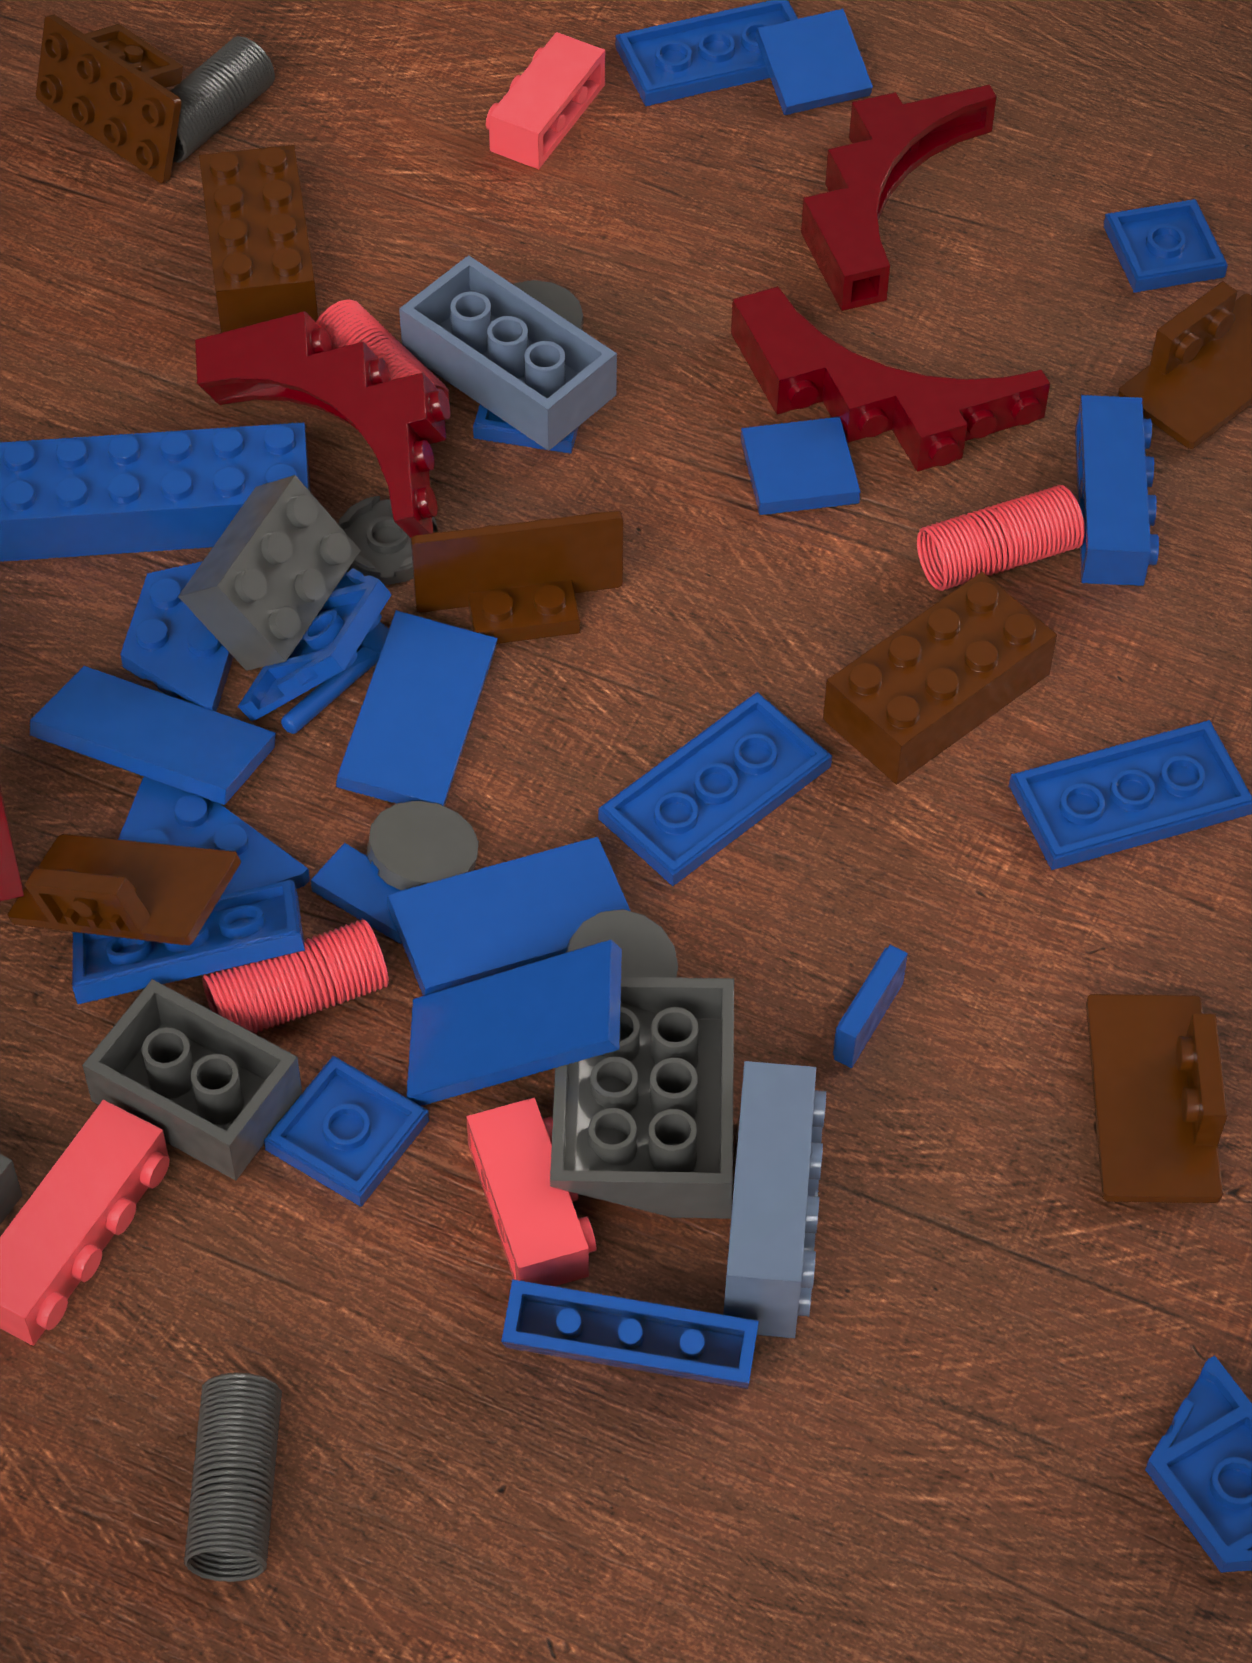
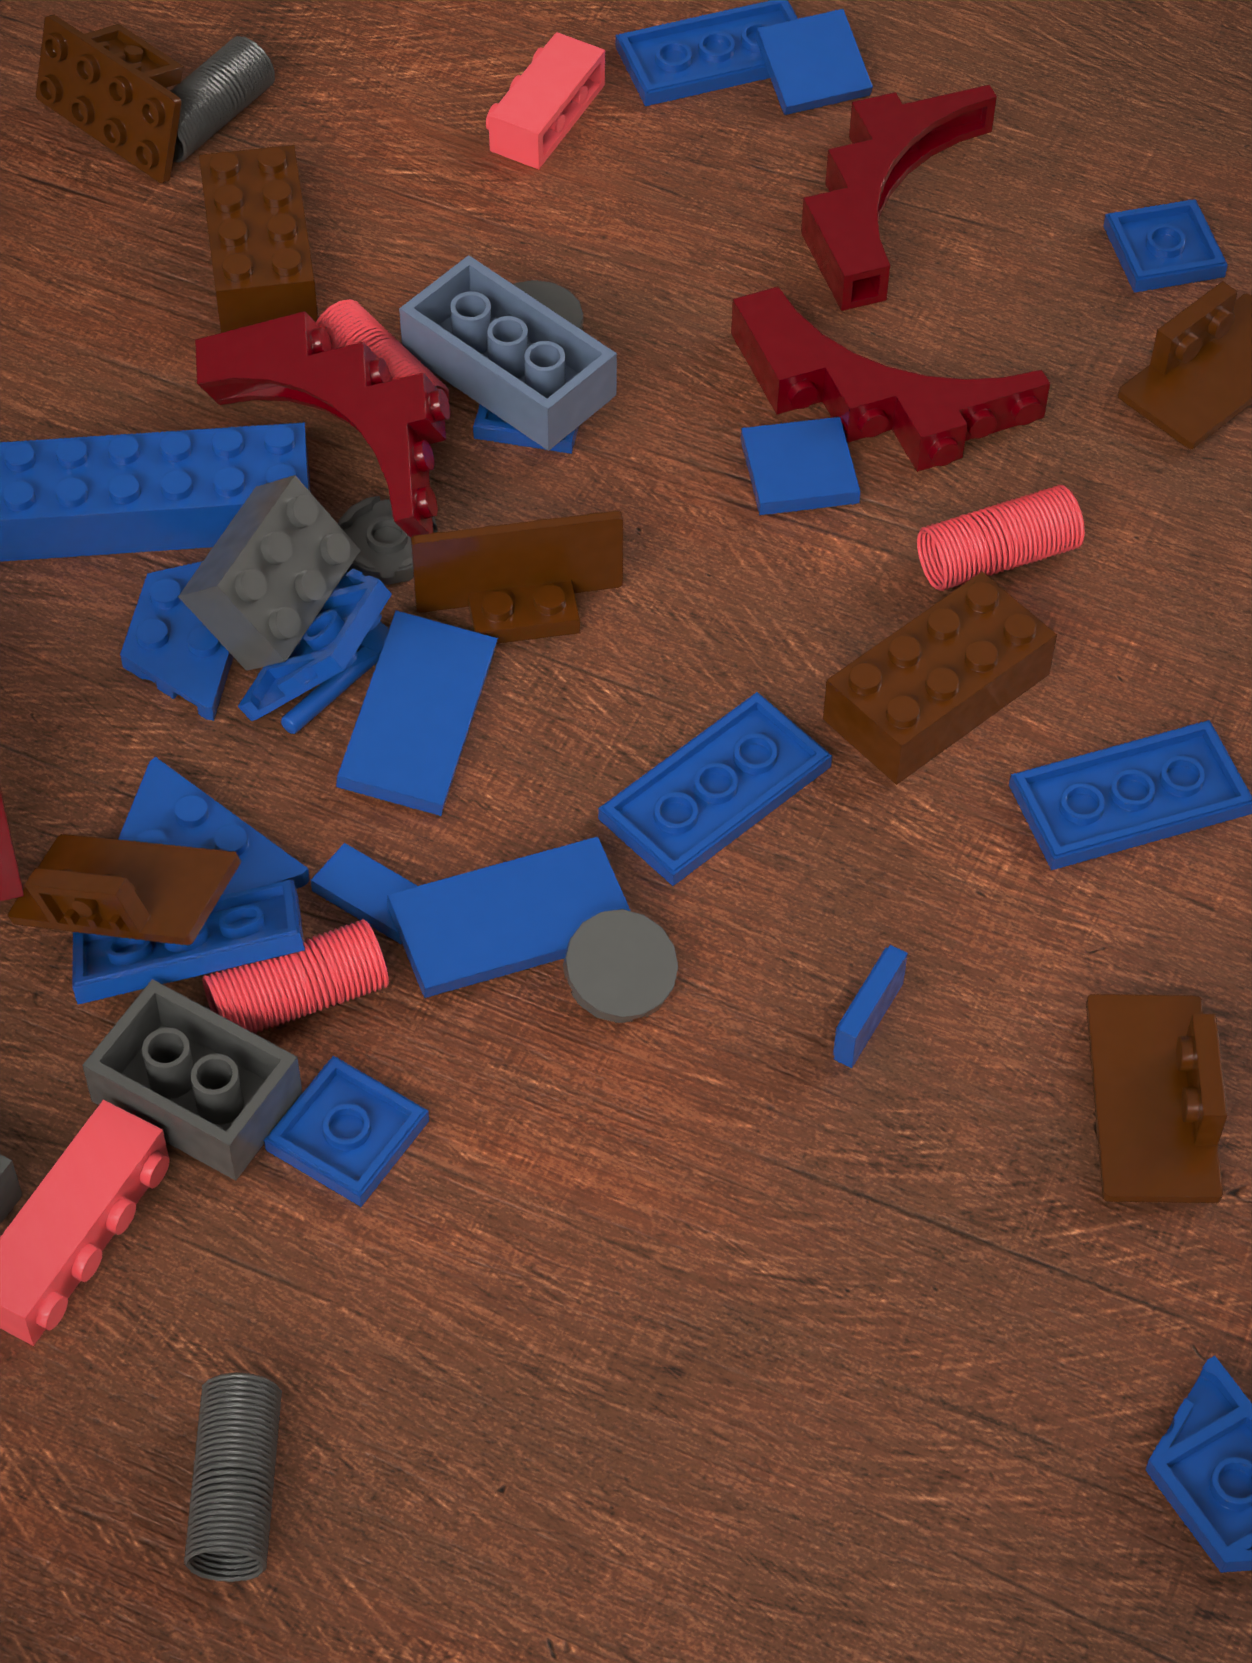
(153, 734): blue tile -> none
(421, 844): dark grey tile -> none
(515, 1023): blue tile -> none
(534, 1221): coral brick -> none
(630, 1334): blue brick -> none
(658, 1113): dark grey slope -> none
(775, 1197): sand blue brick -> none
(1114, 490): blue brick -> none

